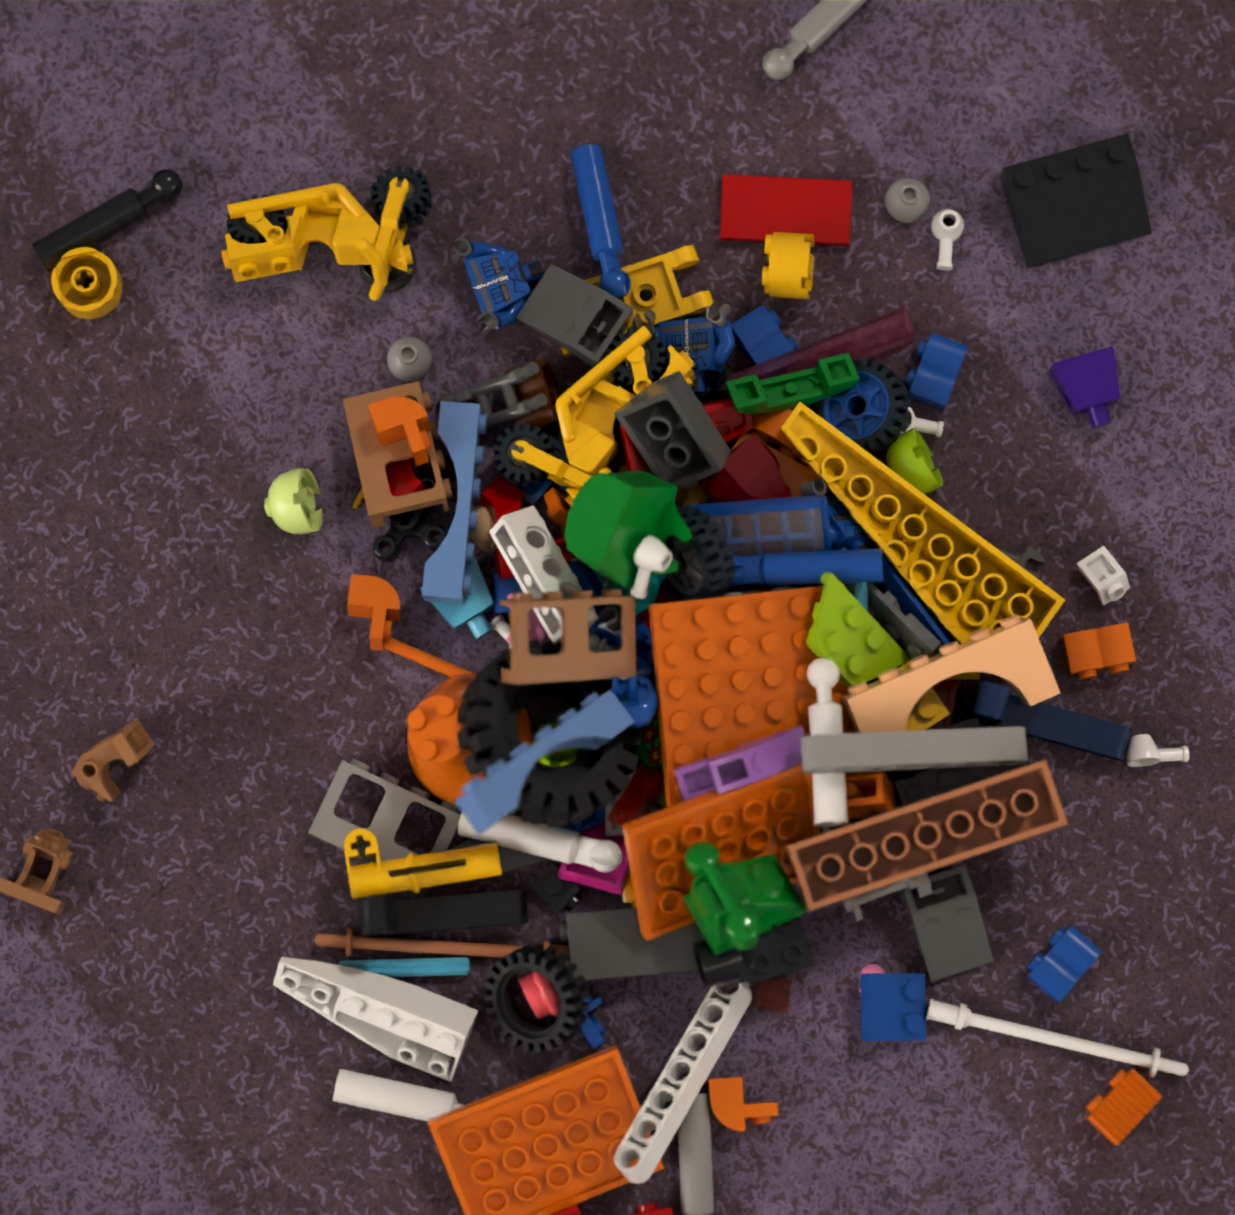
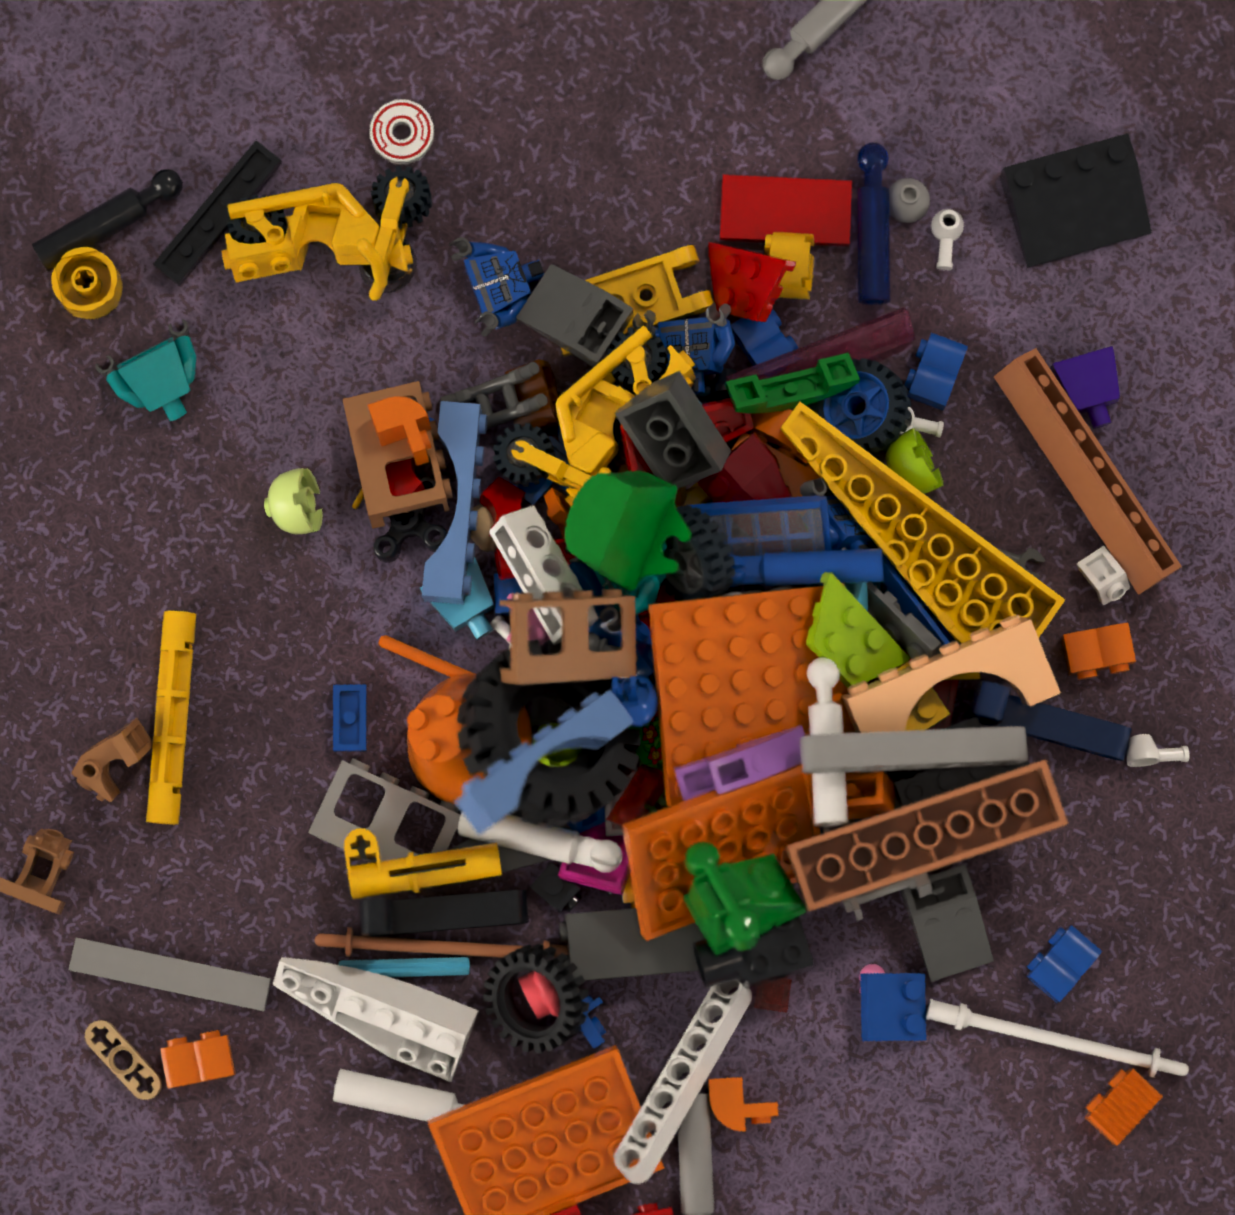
(134, 1083): none -> tan beam
(156, 375): none -> teal torso
(170, 974): none -> light grey tile
(171, 717): none -> yellow piece
(197, 1060): none -> orange brick
(210, 219): none -> black plate
(350, 718): none -> blue plate
(375, 600): orange brick -> none
(395, 114): none -> white tile
(409, 359): light grey brick -> none
(600, 218): blue piece -> none
(649, 557): white bar -> none
(746, 280): none -> red wing
(873, 228): none -> clear blue piece
(1087, 471): none -> nougat brick

